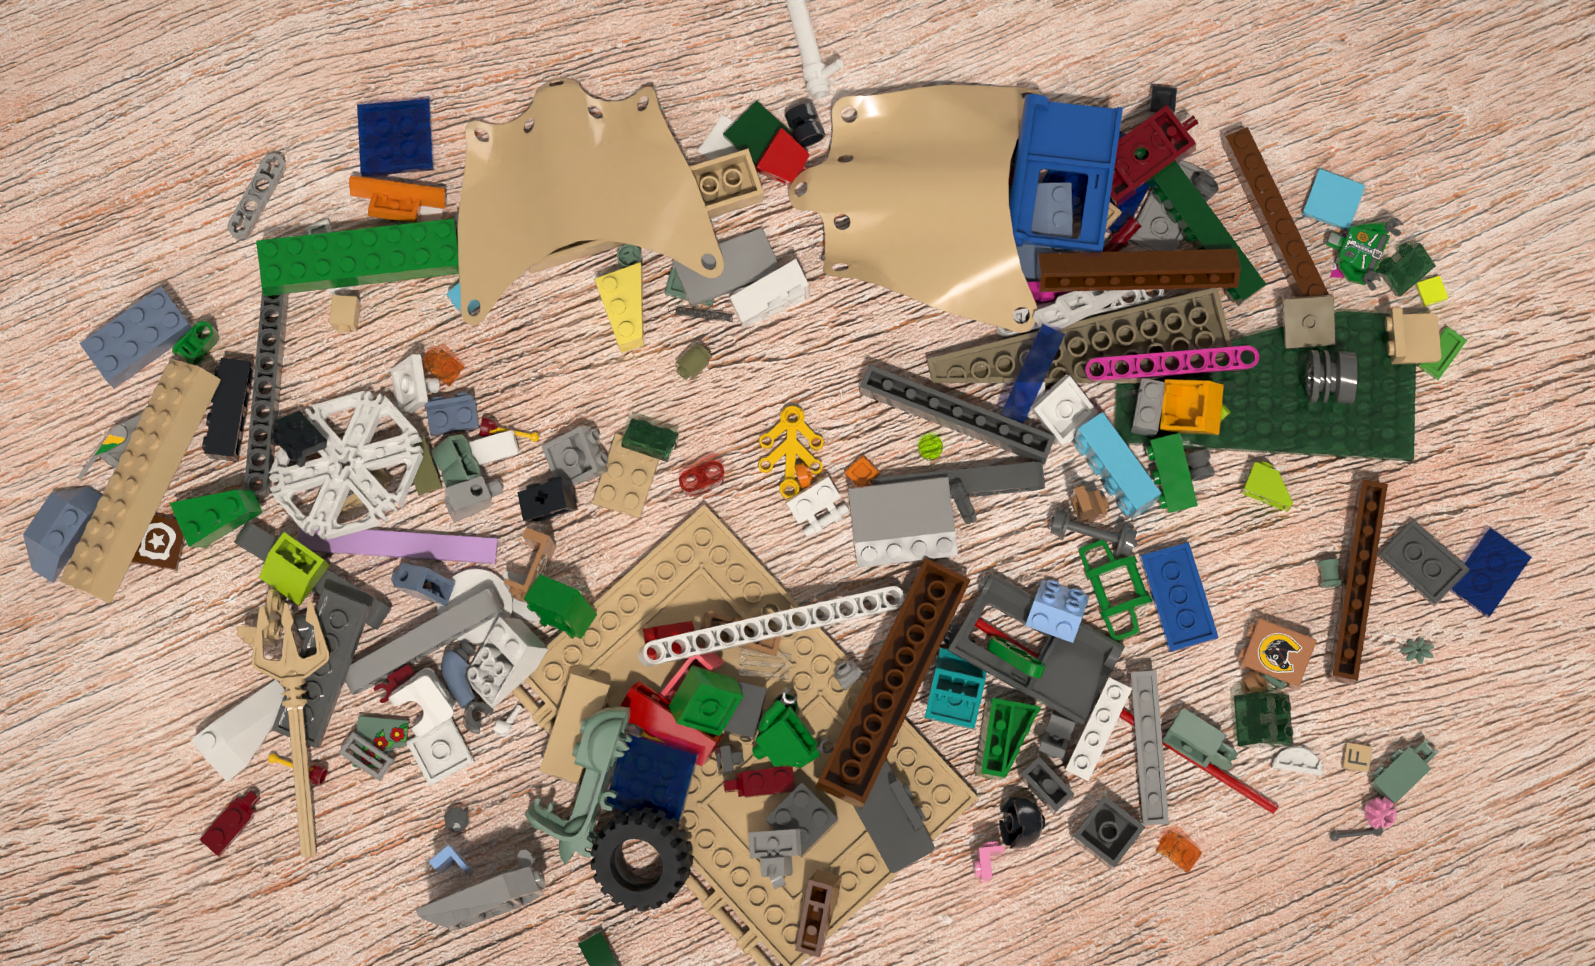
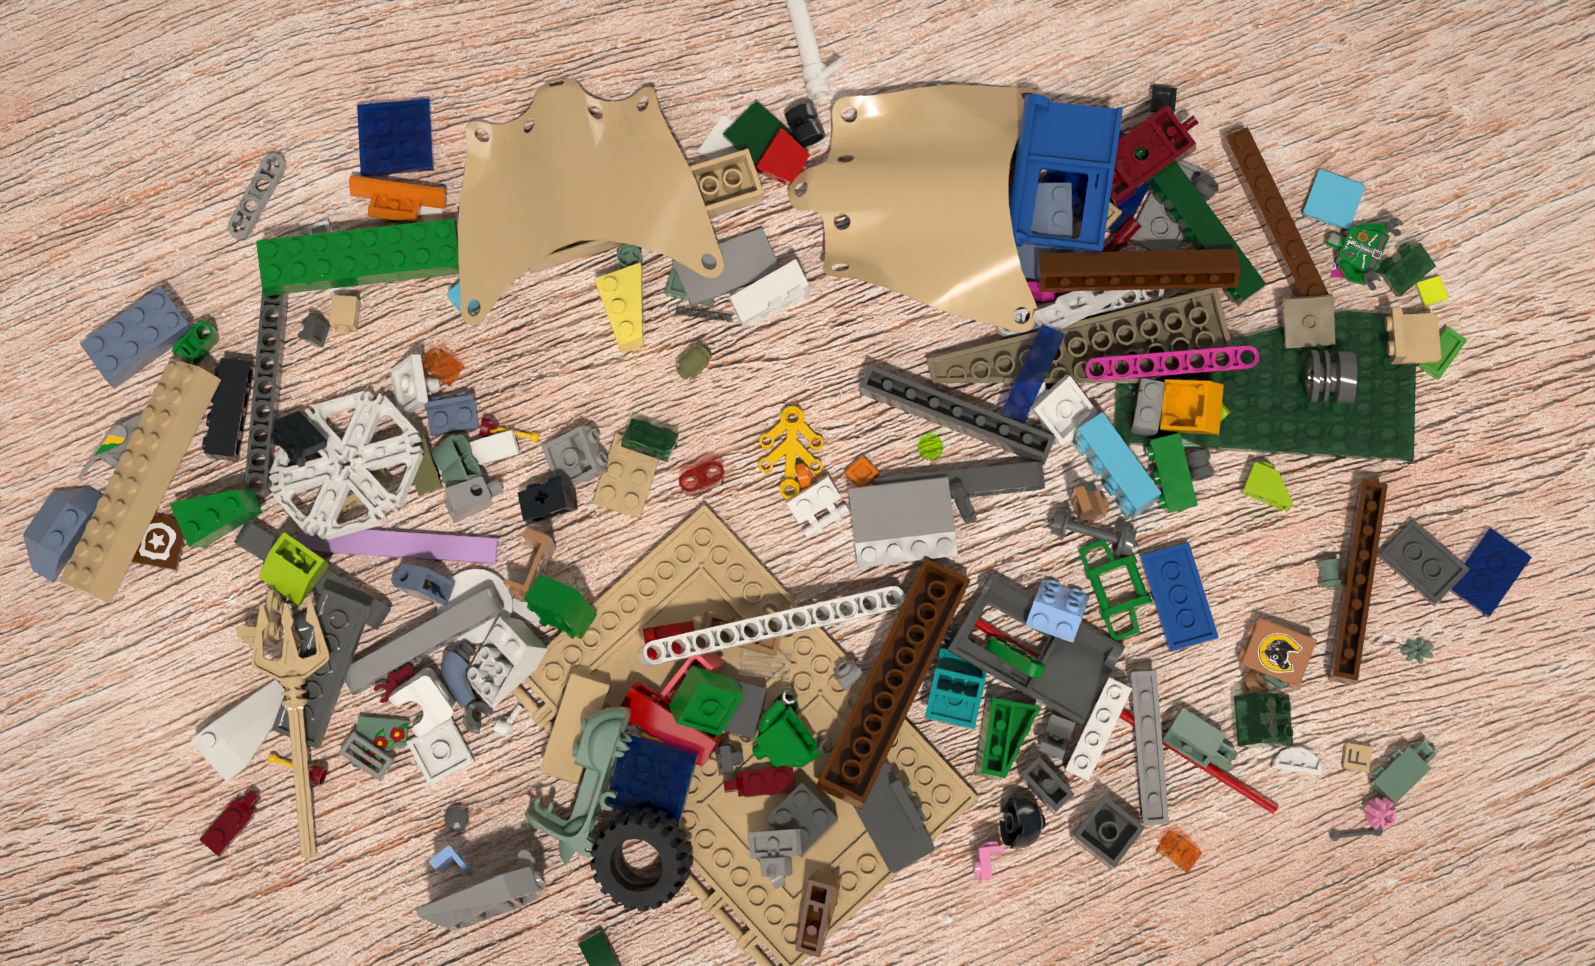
(314, 331): none -> dark grey tile

